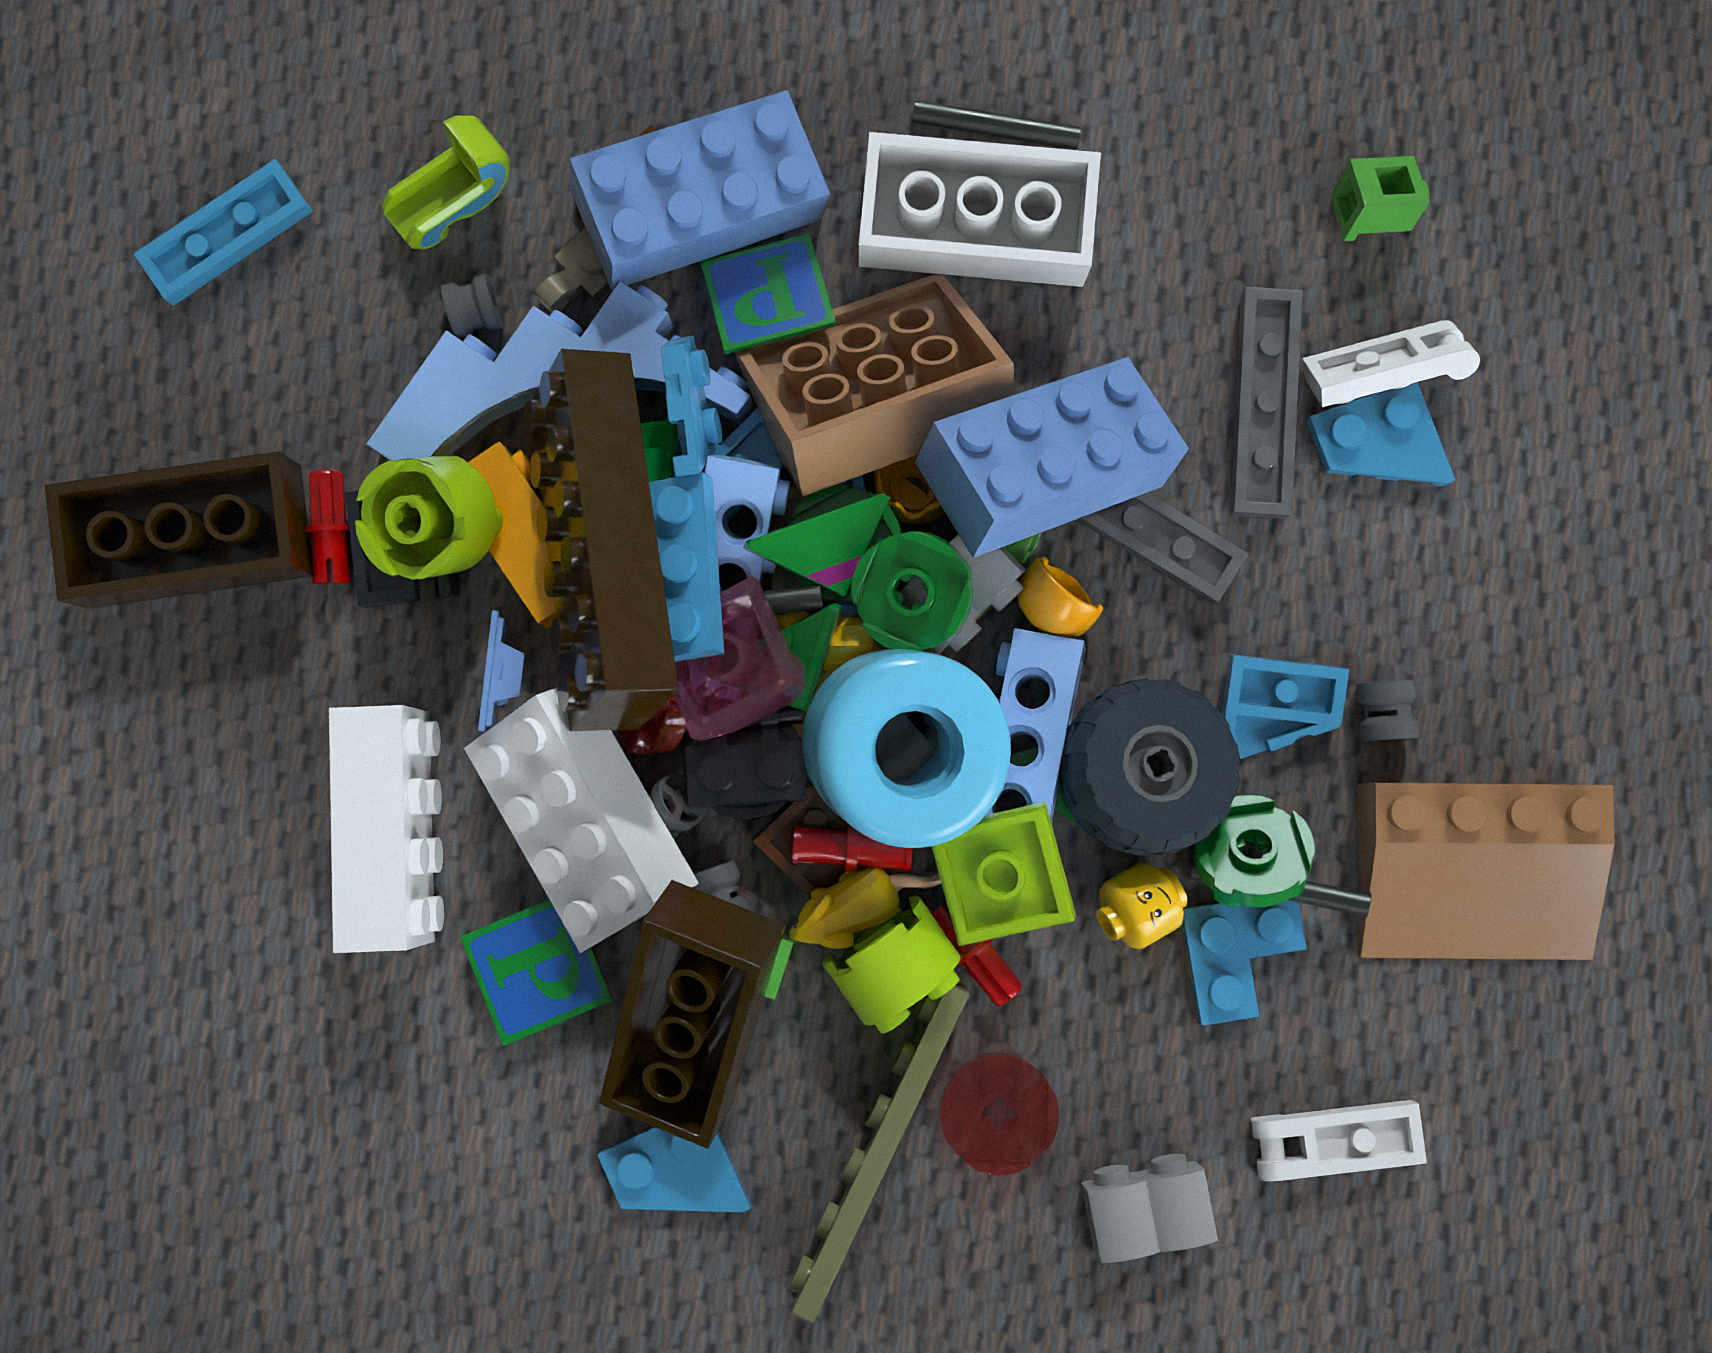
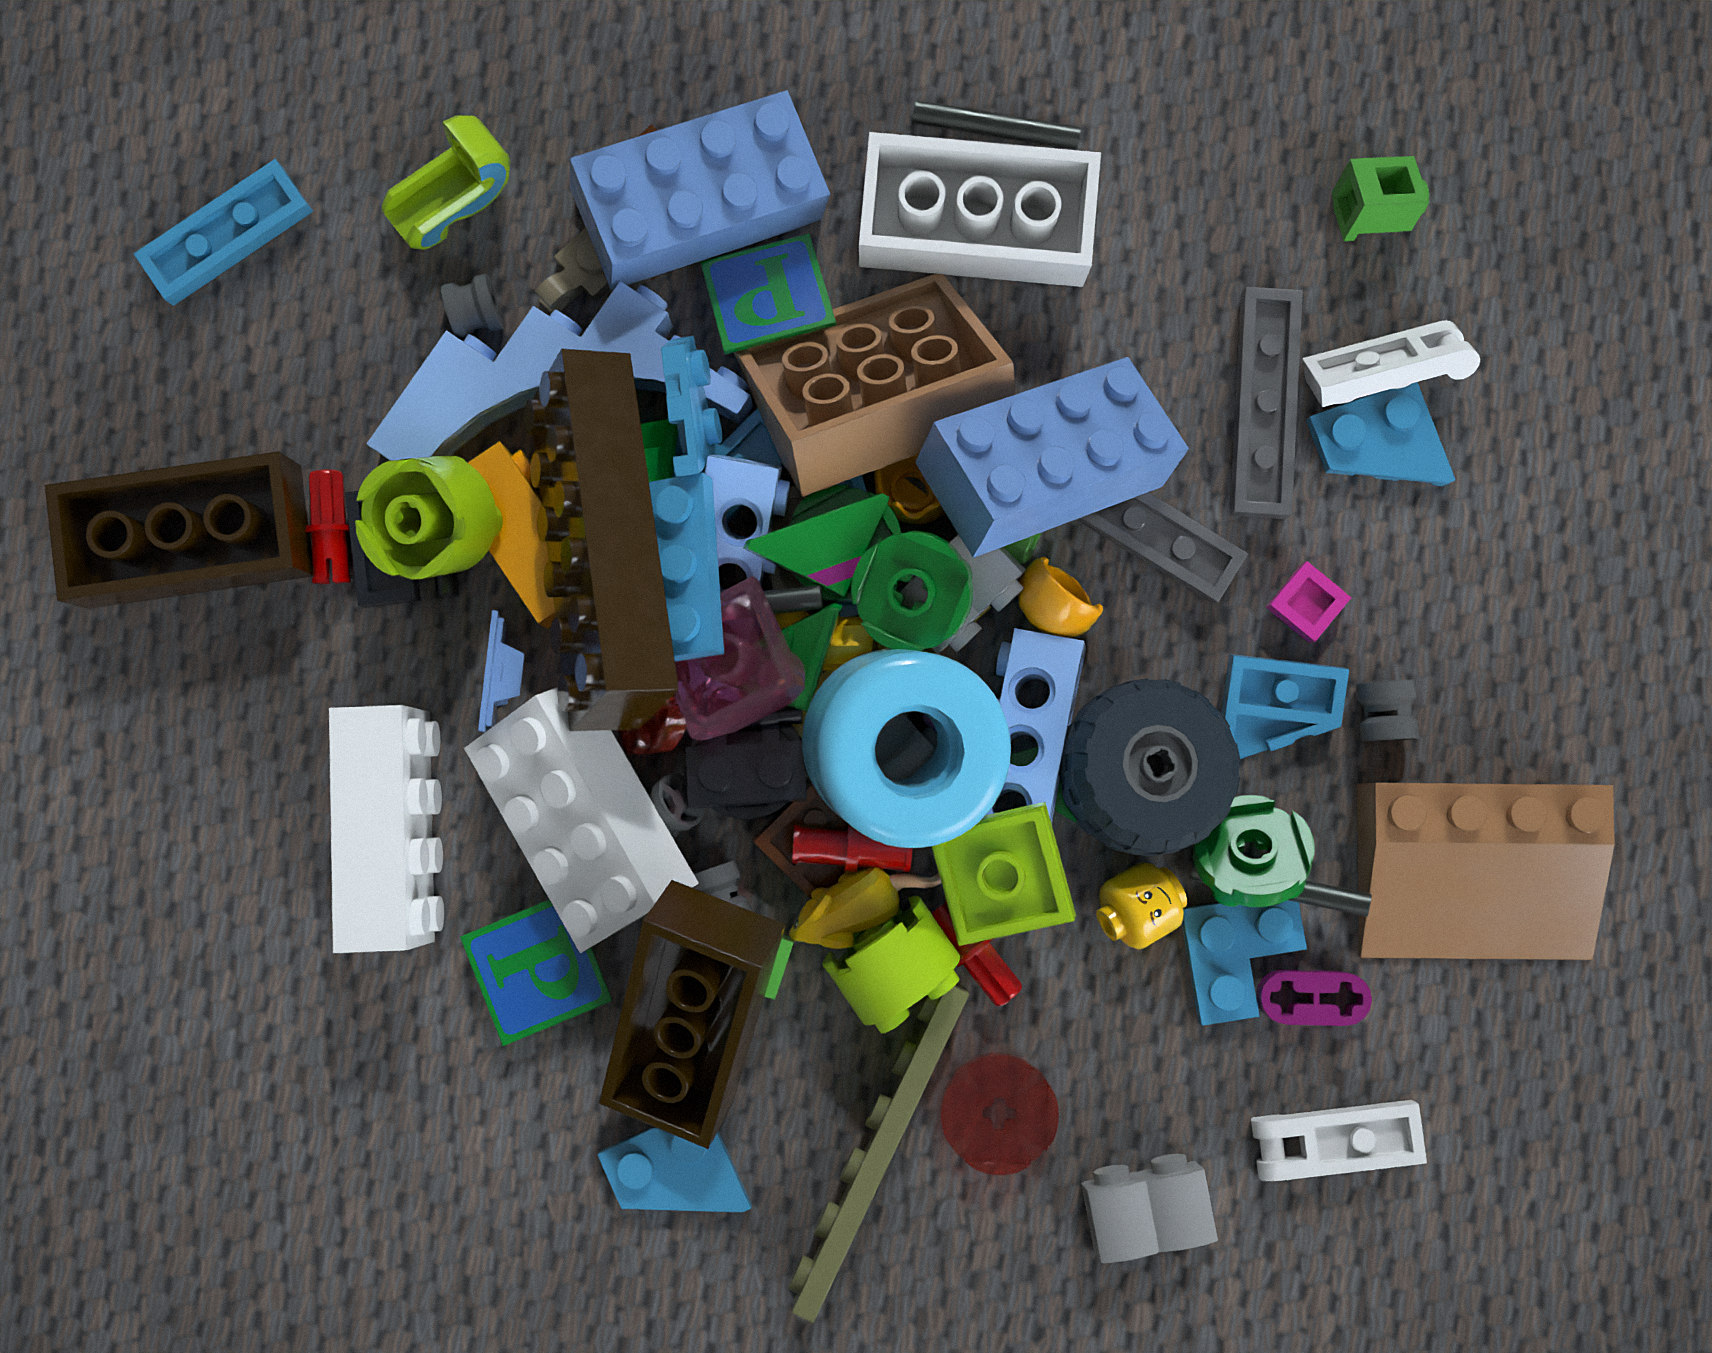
(1308, 602): none -> dark pink plate
(1314, 1011): none -> magenta beam

